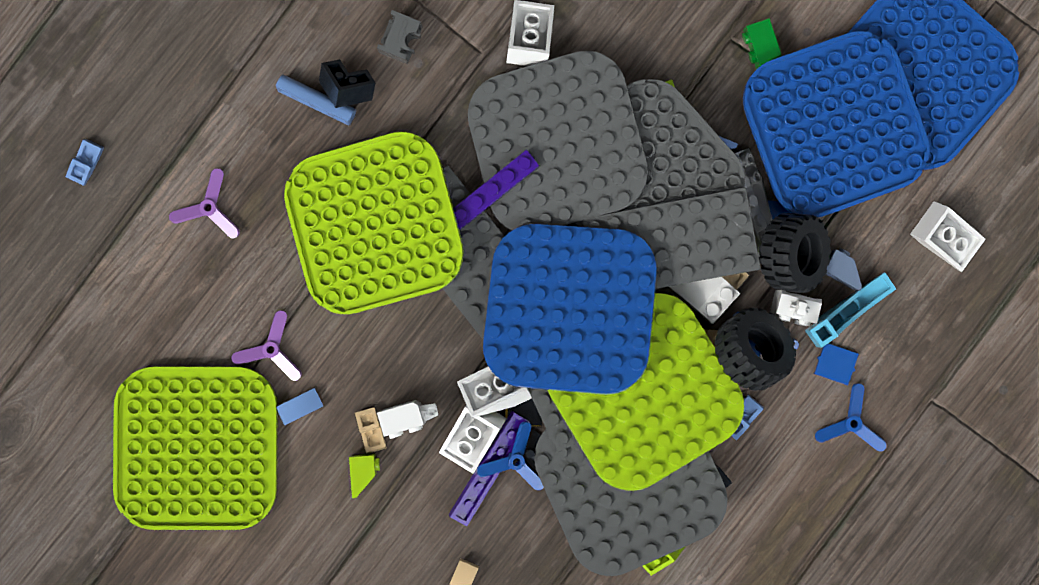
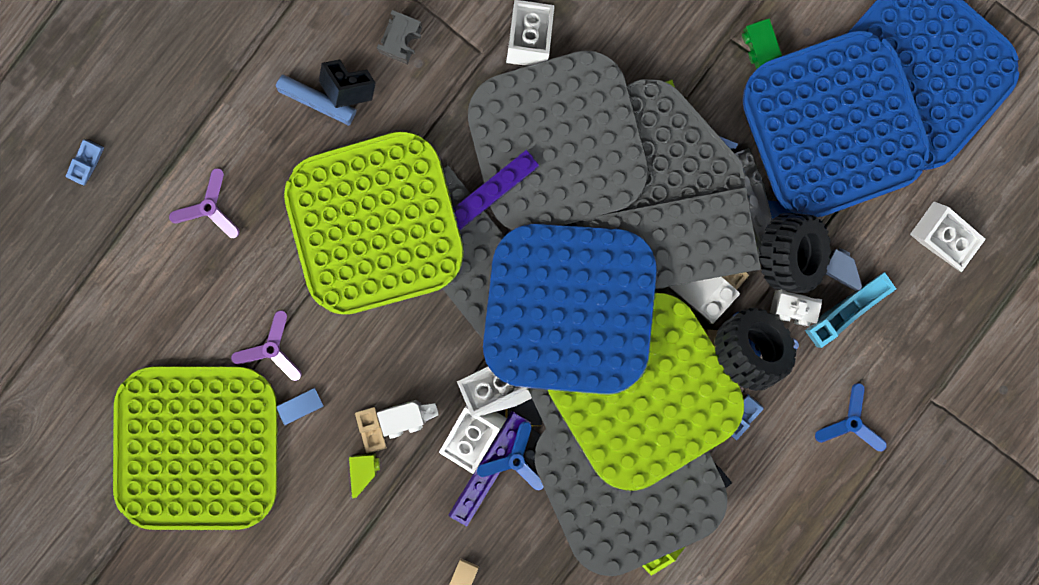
(836, 363): blue piece -> none

